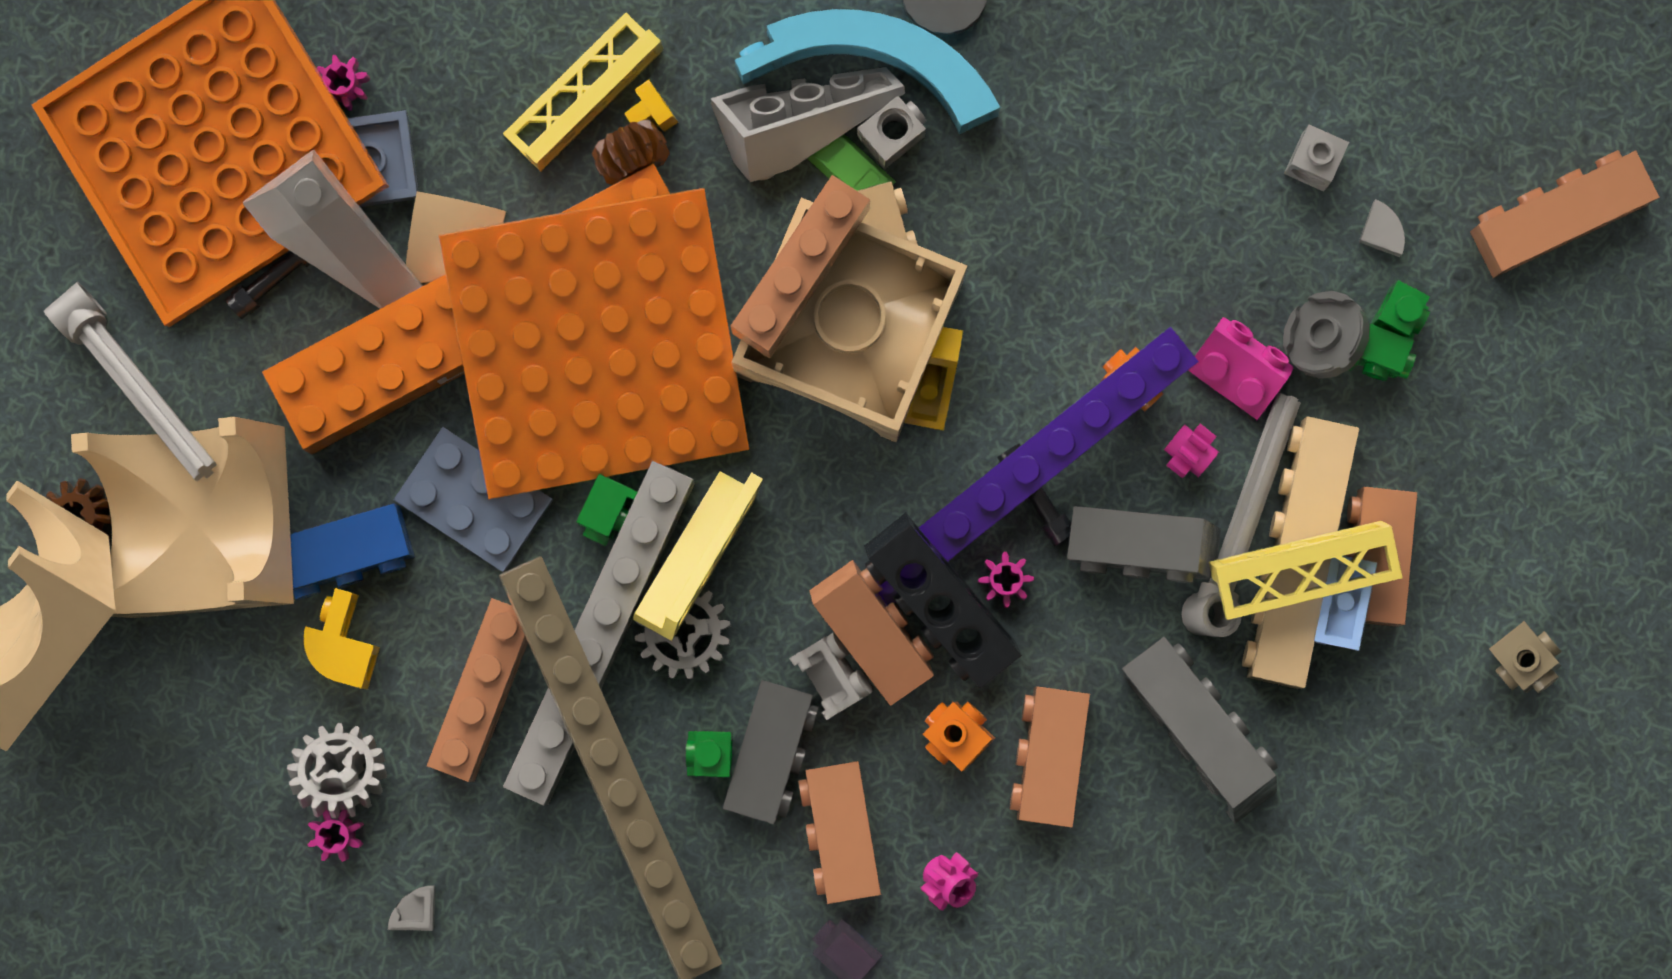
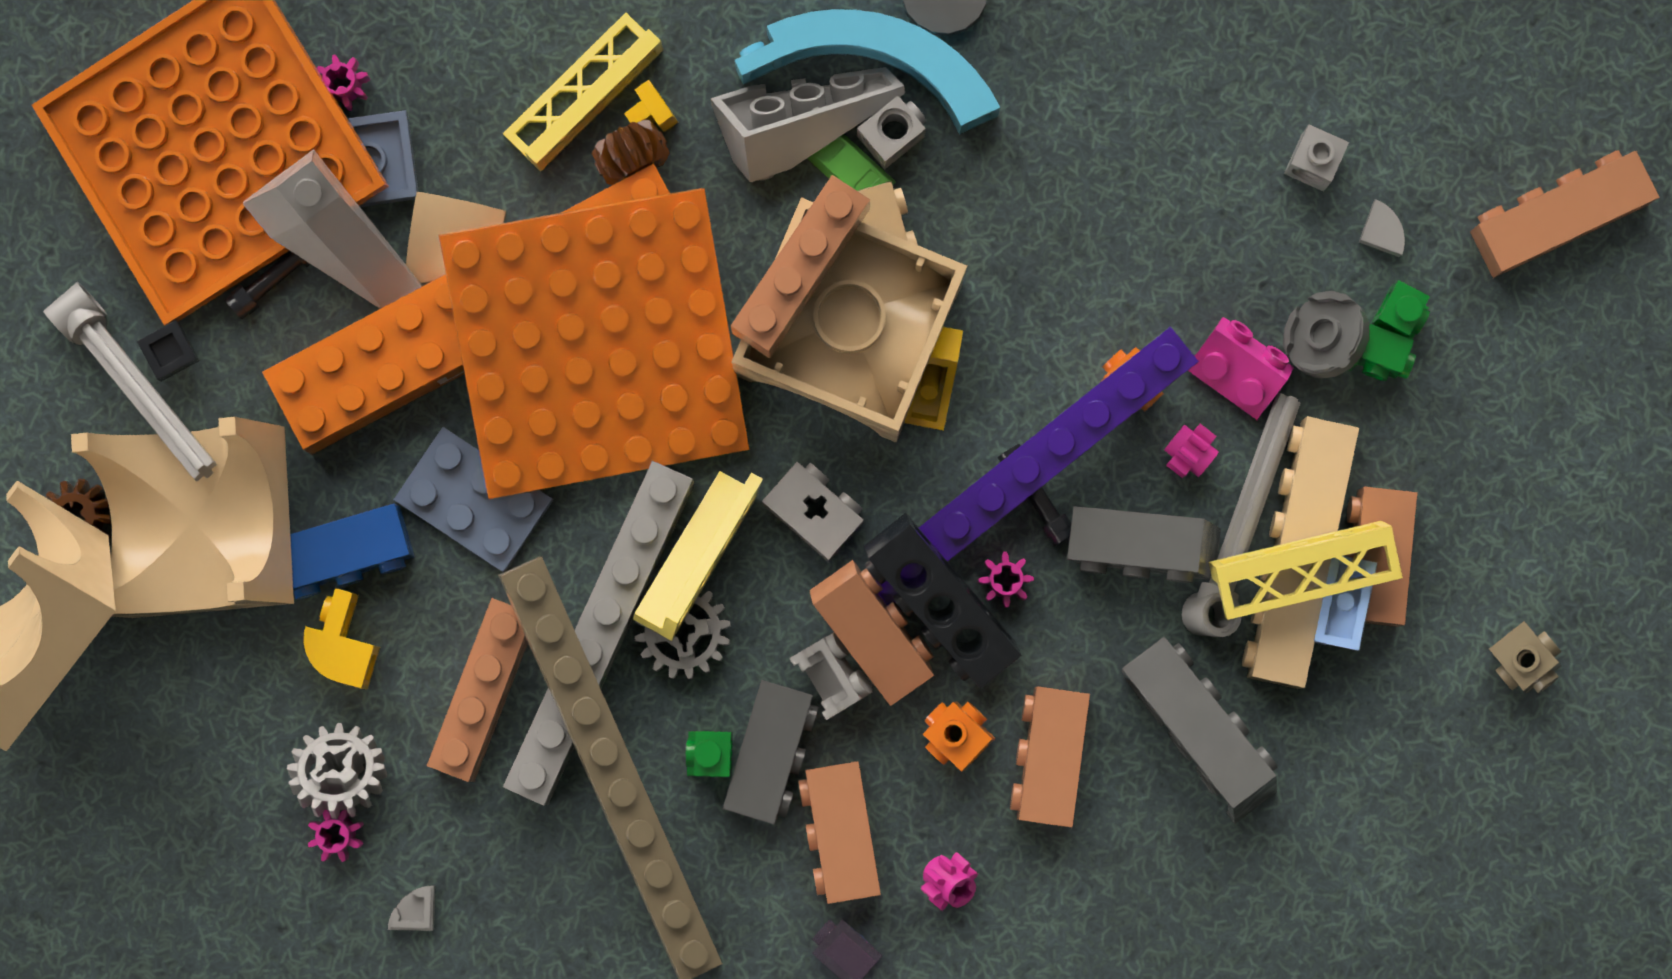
(168, 351): none -> black tile
(605, 509): green brick -> none
(788, 505): none -> light grey brick

